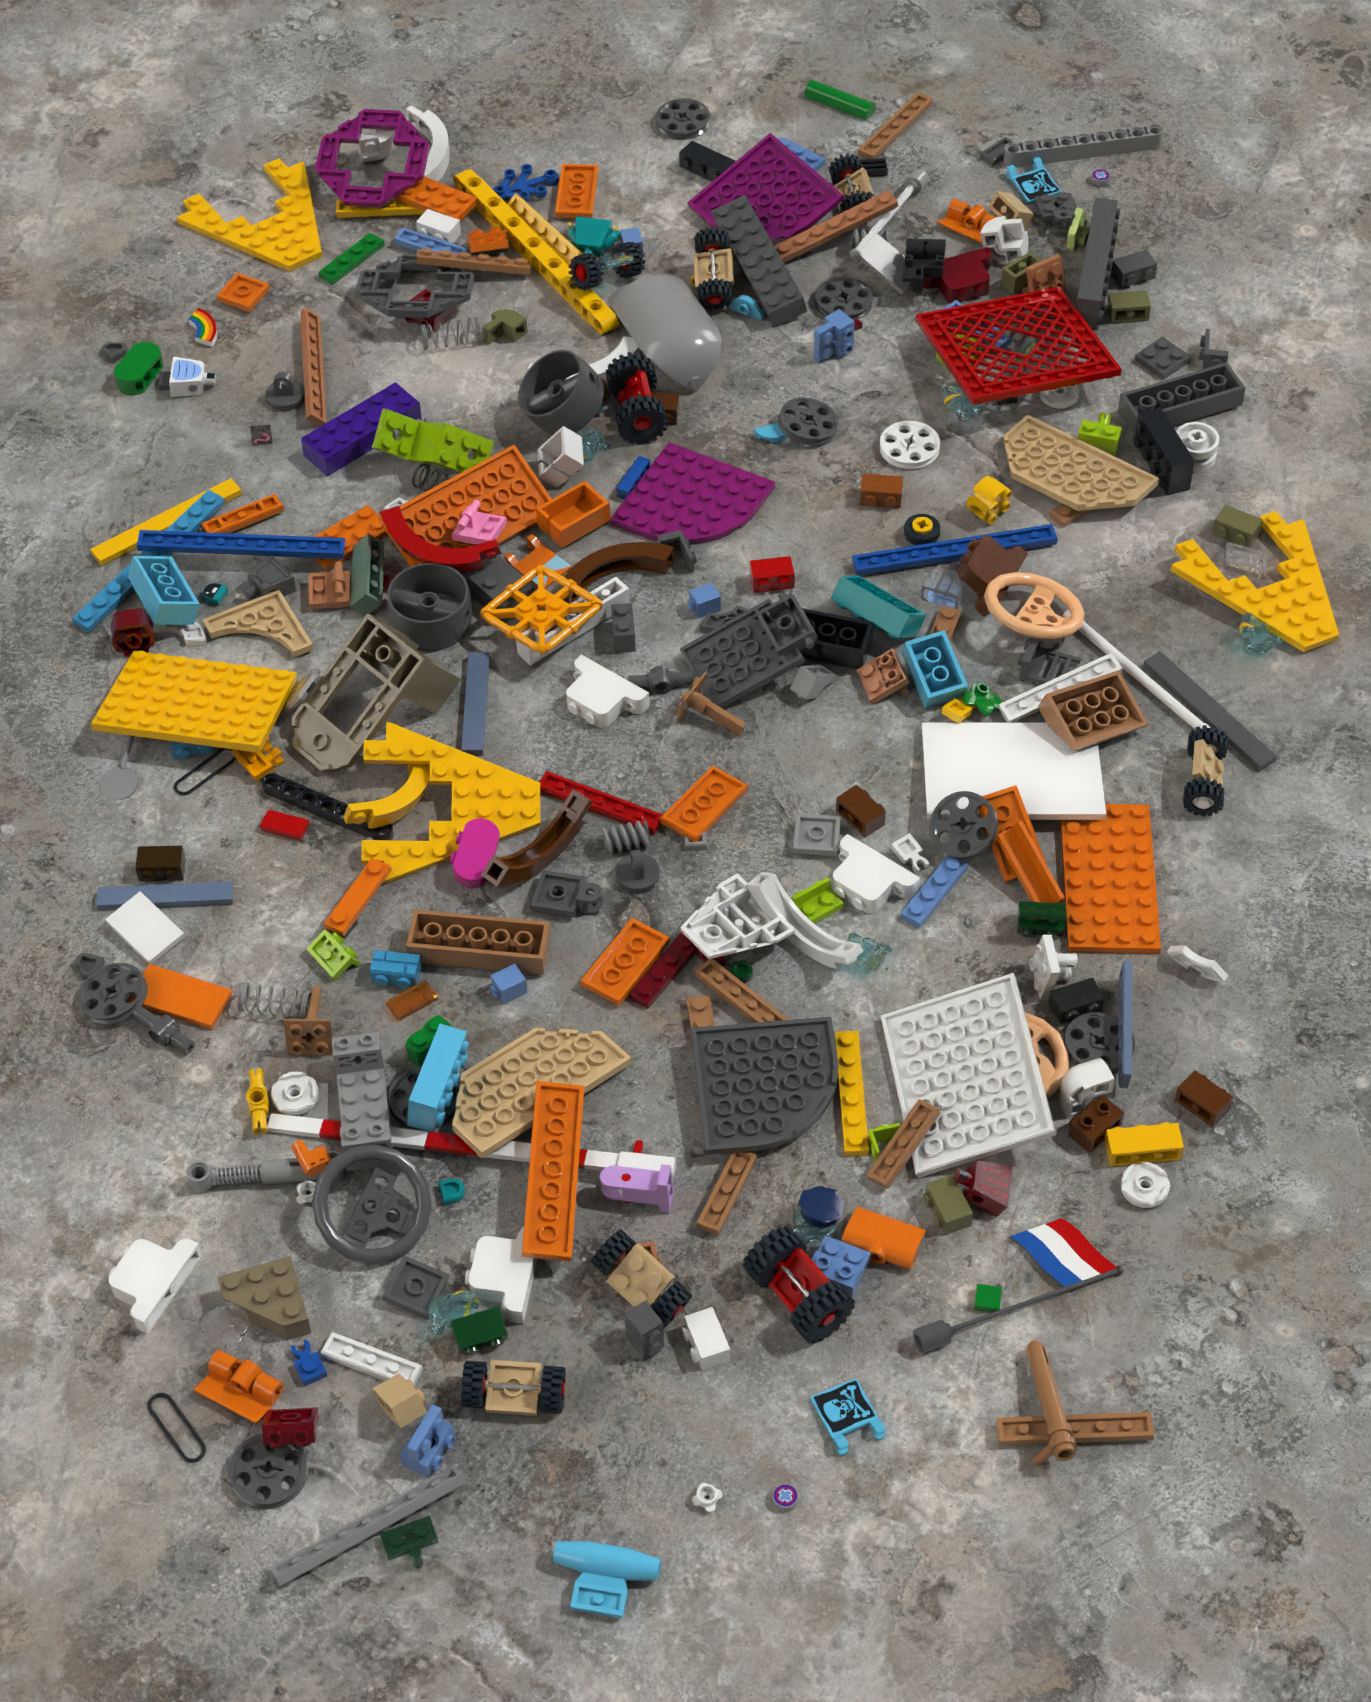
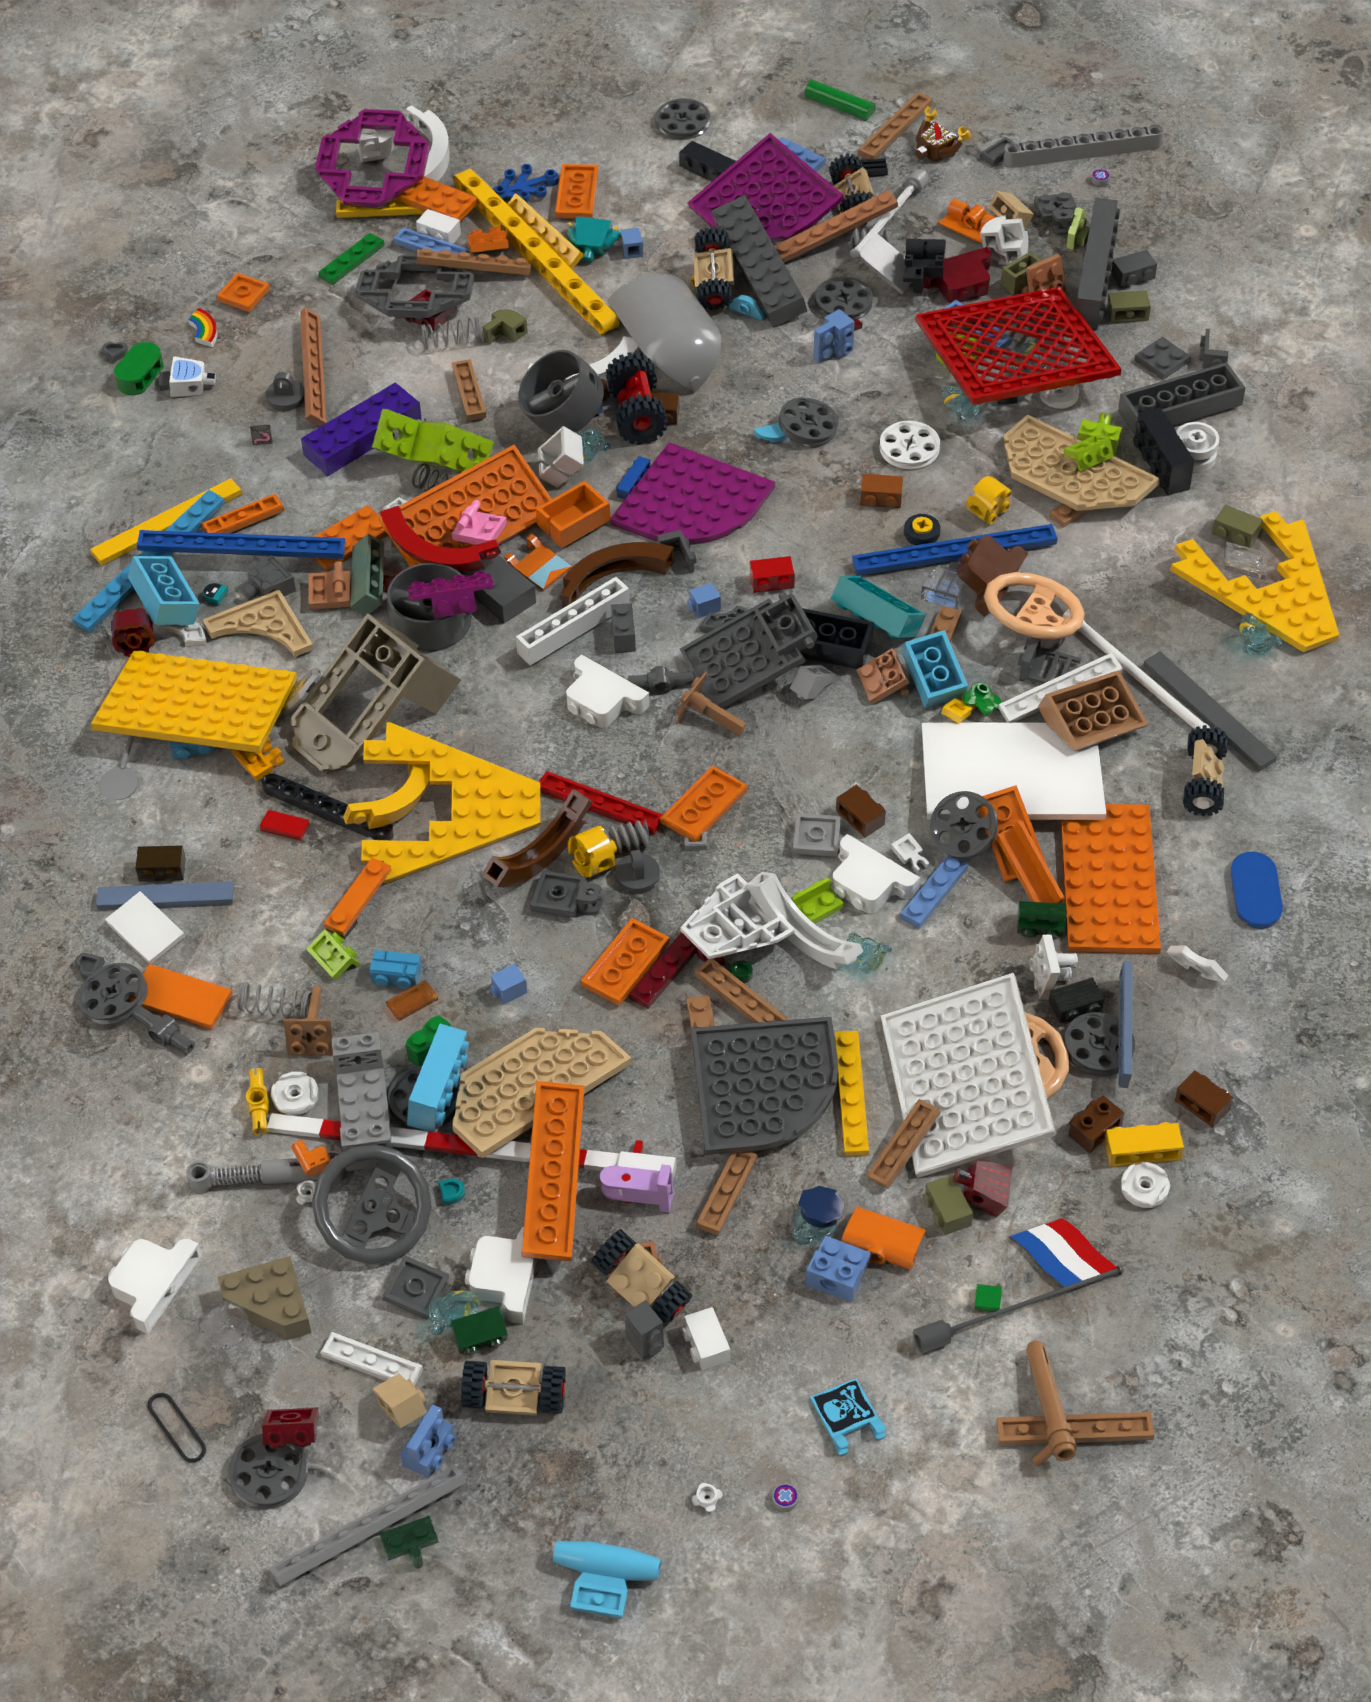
(207, 778): black piece -> none
(240, 1386): orange panel -> none
(284, 239): yellow wing -> none
(308, 1365): blue plate -> none
(451, 595): none -> magenta bracket
(469, 390): none -> medium nougat plate
(475, 703): sand blue tile -> none
(475, 849): dark pink brick -> none
(479, 941): medium nougat brick -> none
(541, 620): light orange plate -> none
(587, 267): black plate -> none
(592, 852): none -> yellow brick
(785, 1267): black plate -> none
(878, 1135): lime bracket -> none
(936, 141): none -> torso
(1033, 182): flag -> none
(1082, 1084): white brick -> none
(1090, 451): none -> lime bracket
(1256, 889): none -> blue tile

